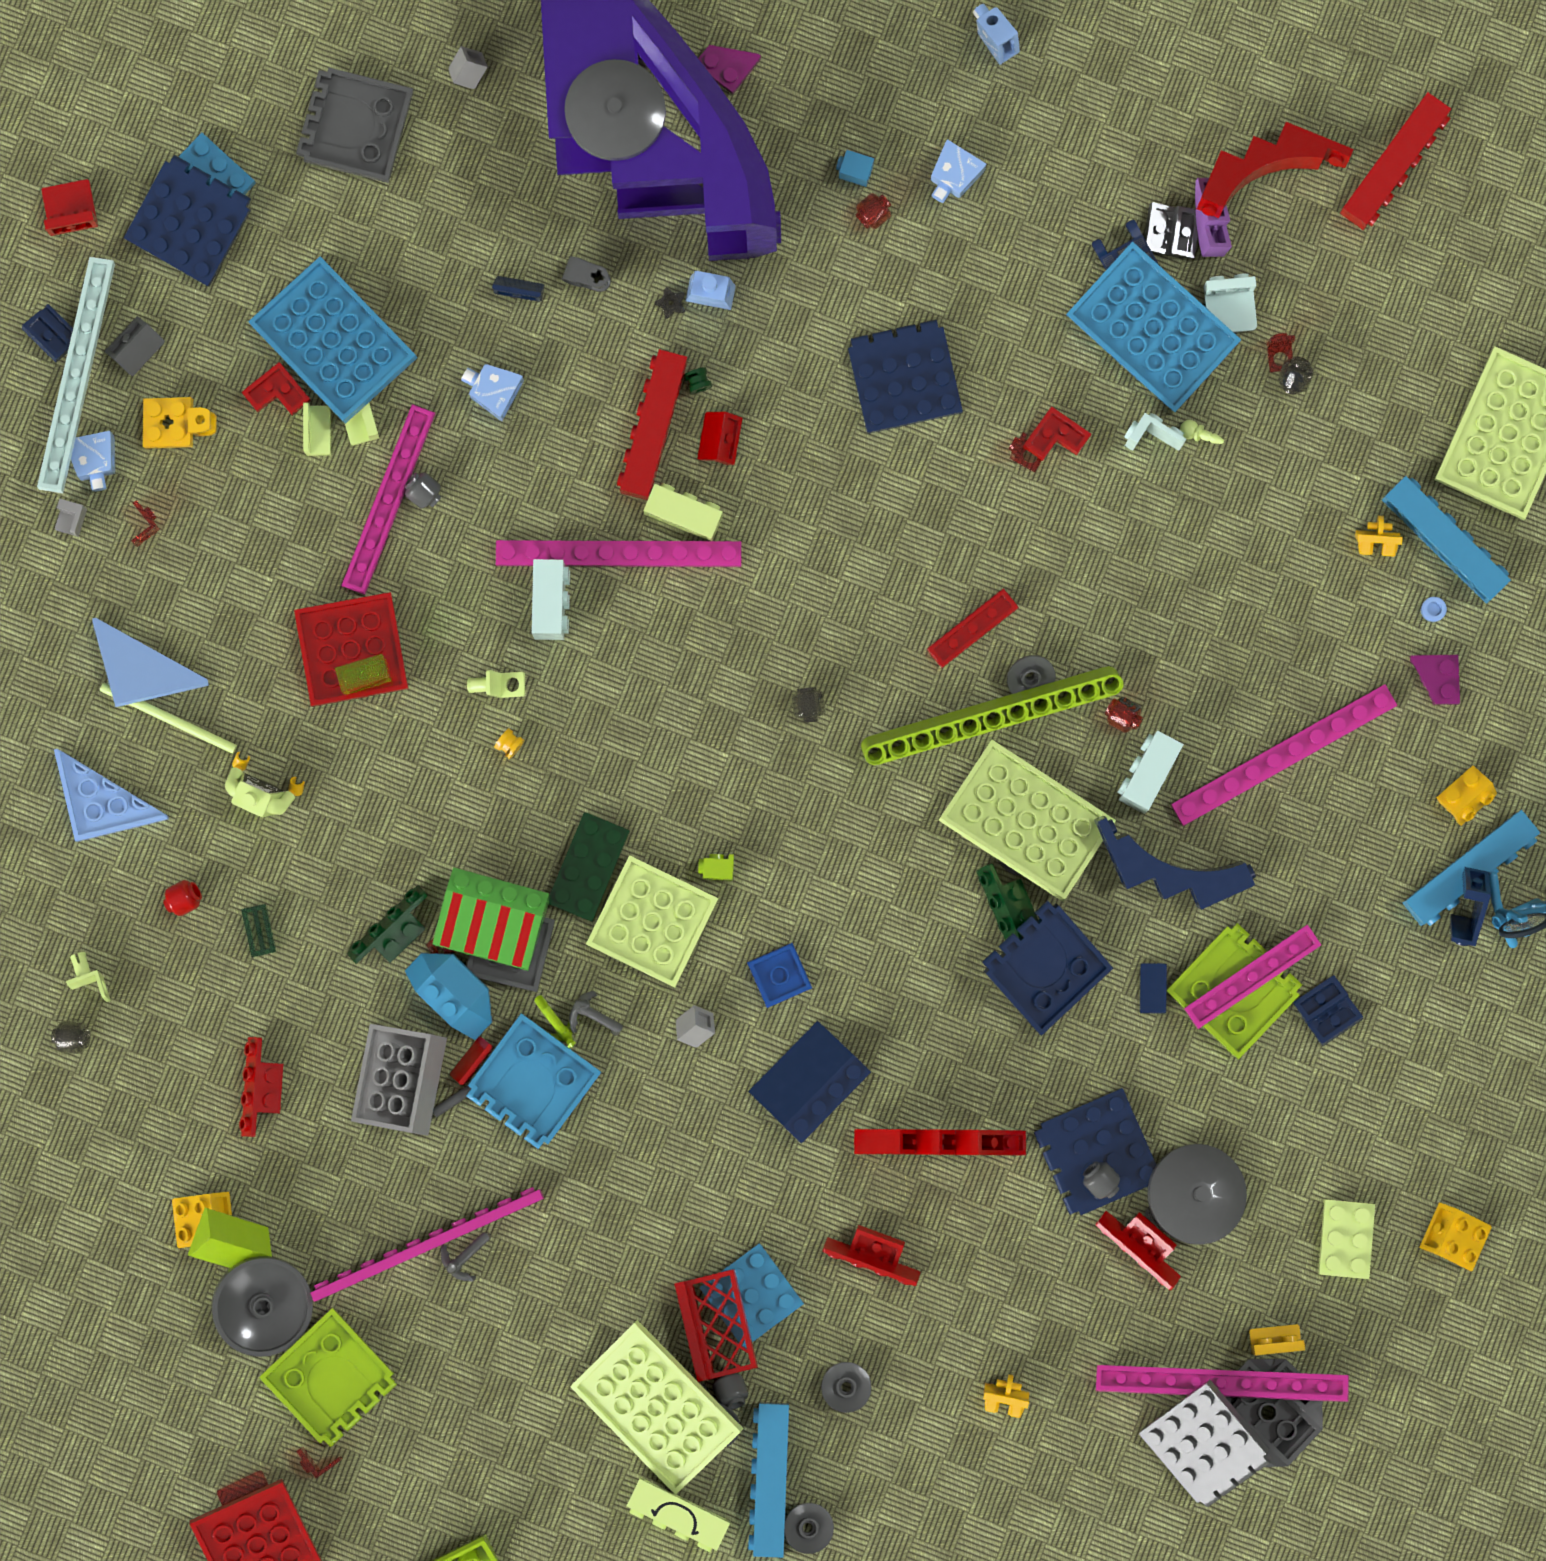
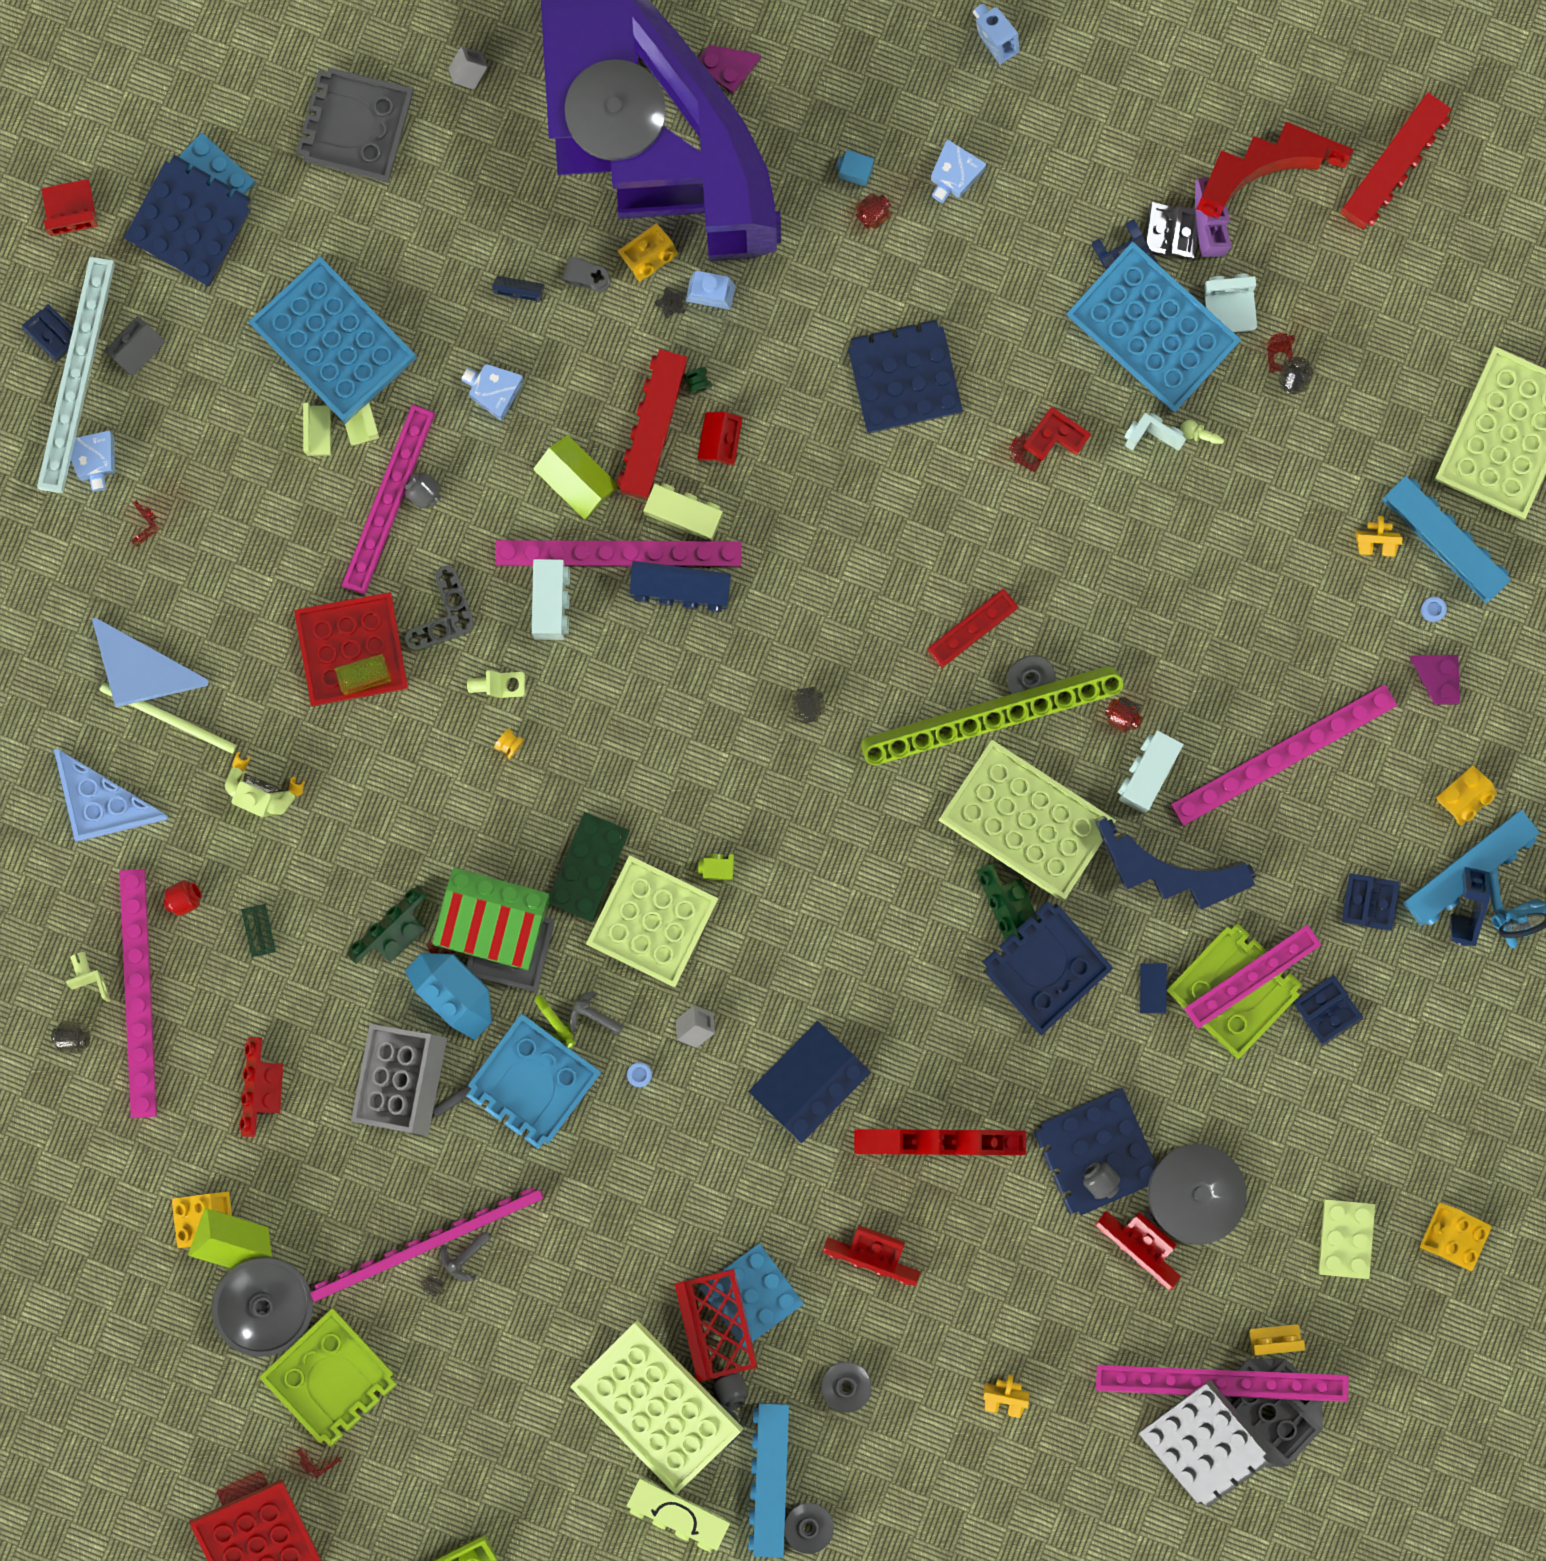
(70, 517): light grey panel -> none
(138, 993): none -> dark pink plate
(186, 422): yellow plate -> none
(273, 385): red plate -> none
(433, 1286): none -> clear smoke plate
(448, 621): none -> dark grey beam
(471, 1061): red slope -> none
(575, 477): none -> lime slope
(639, 1074): none -> light blue tile
(648, 252): none -> yellow bracket
(680, 585): none -> dark blue slope
(779, 975): blue tile -> none
(1371, 902): none -> dark blue slope

